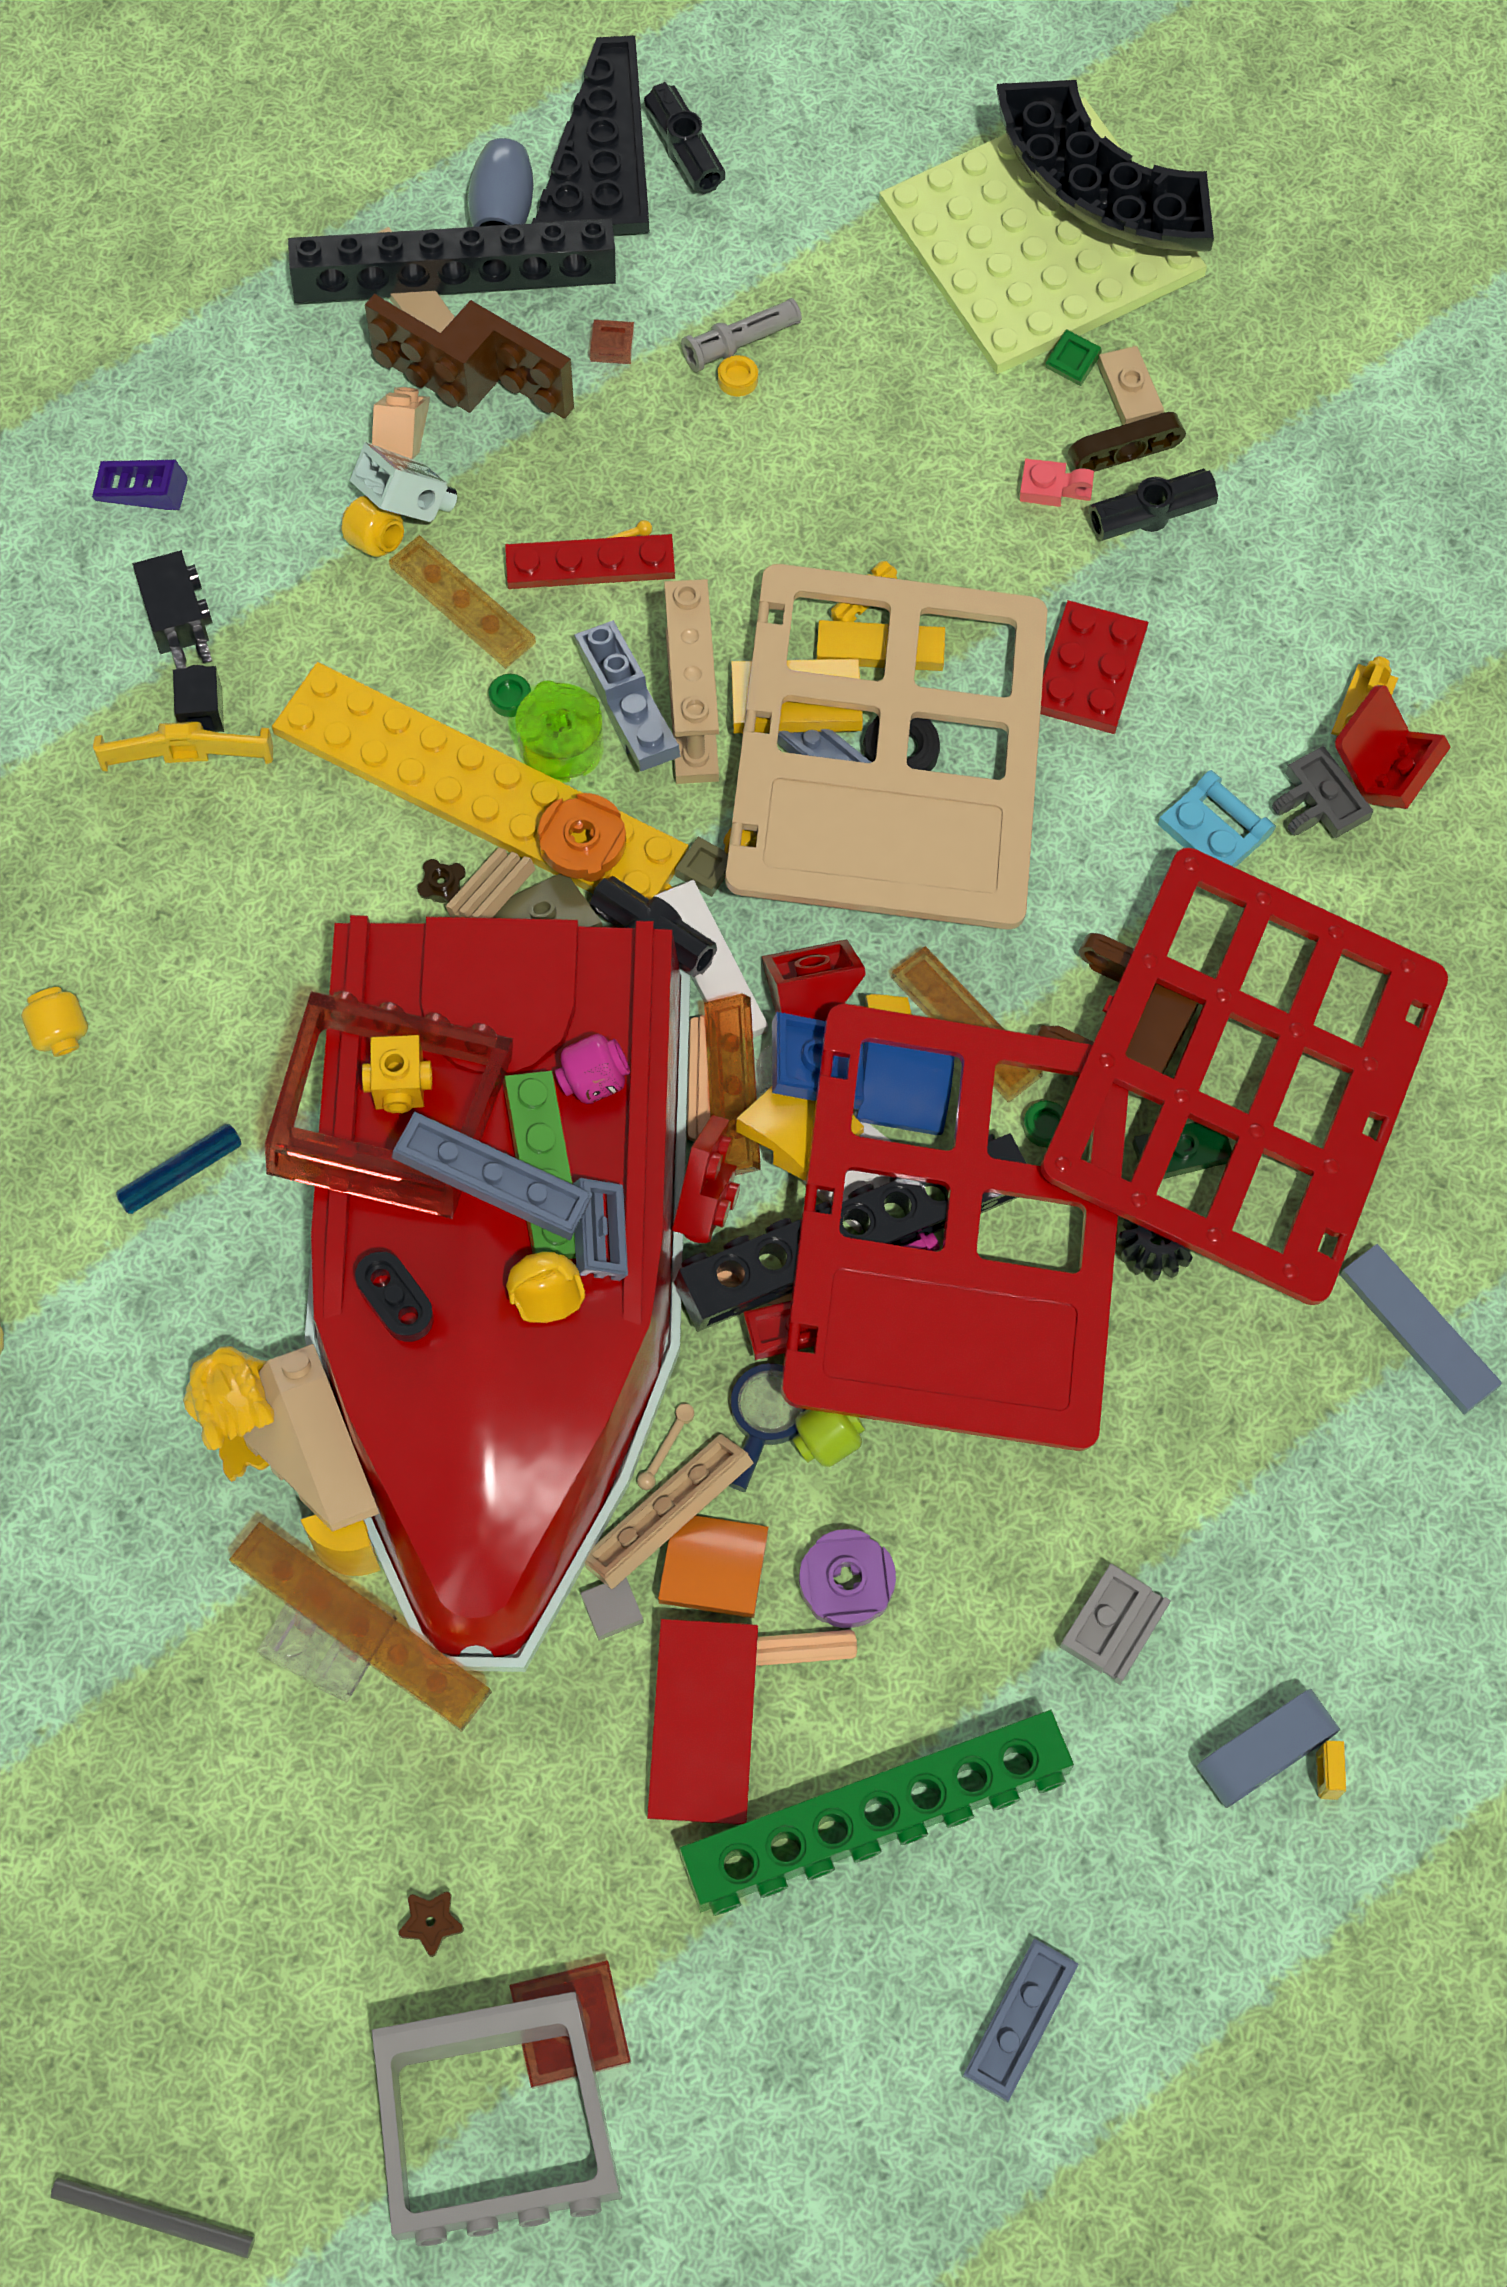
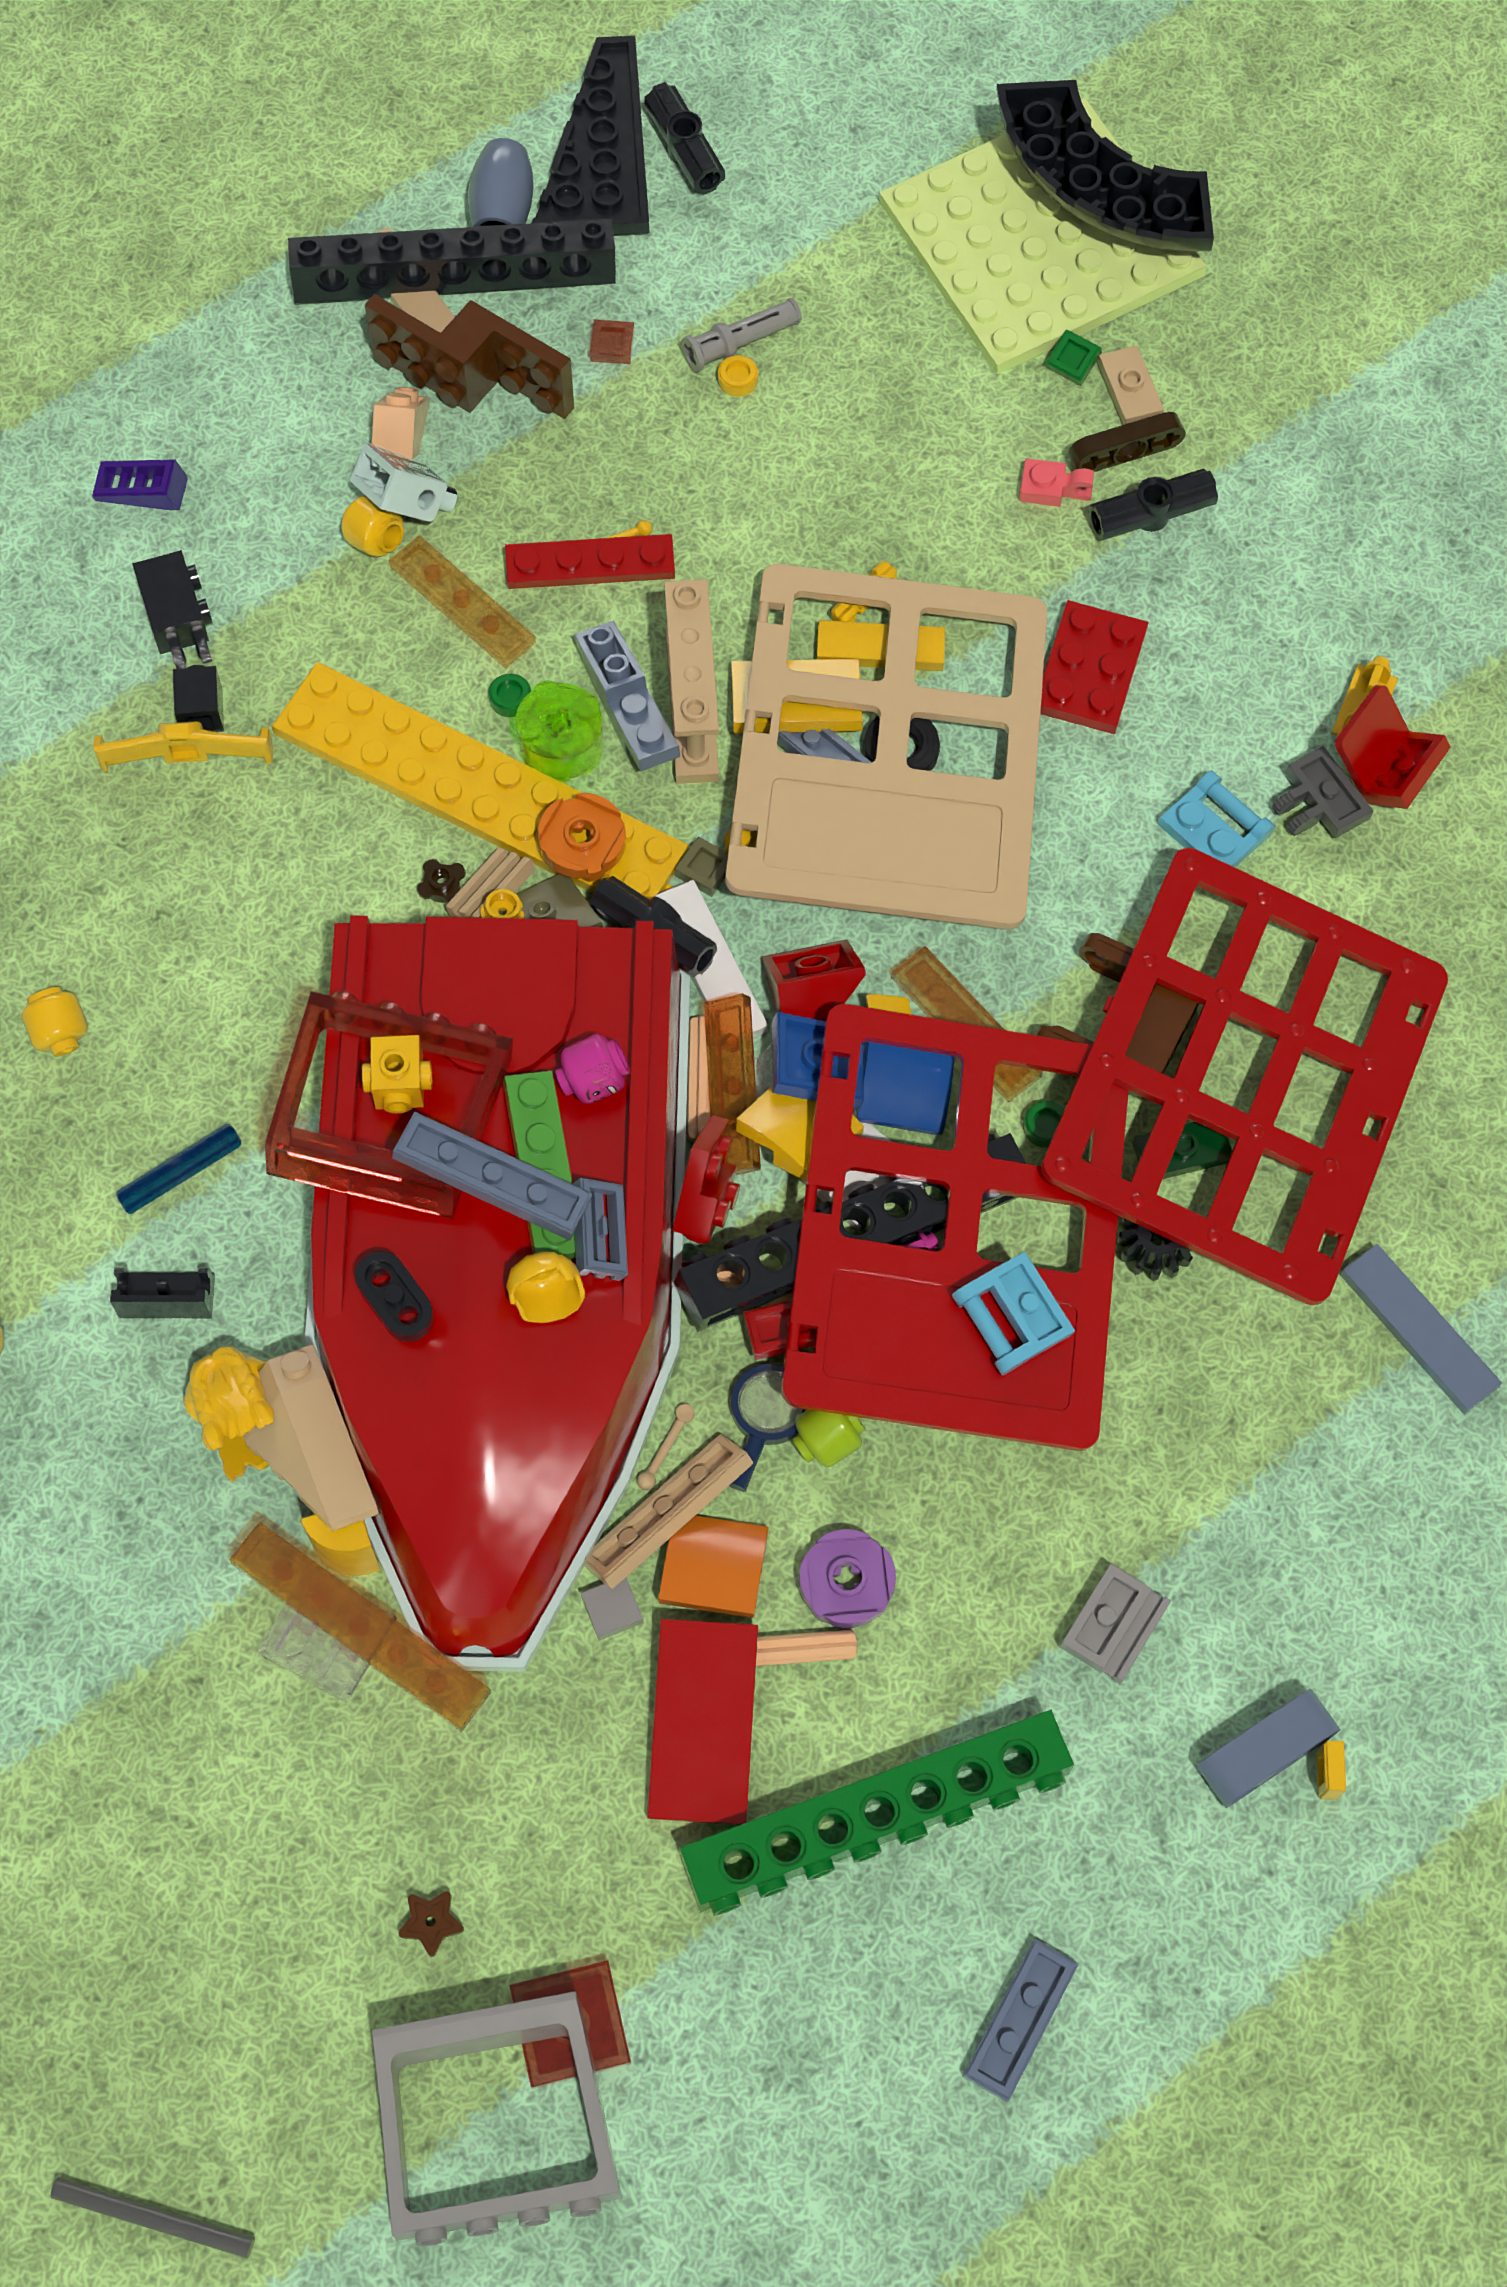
(163, 1294): none -> black hinge
(502, 901): none -> yellow plate
(1025, 1304): none -> medium azure plate

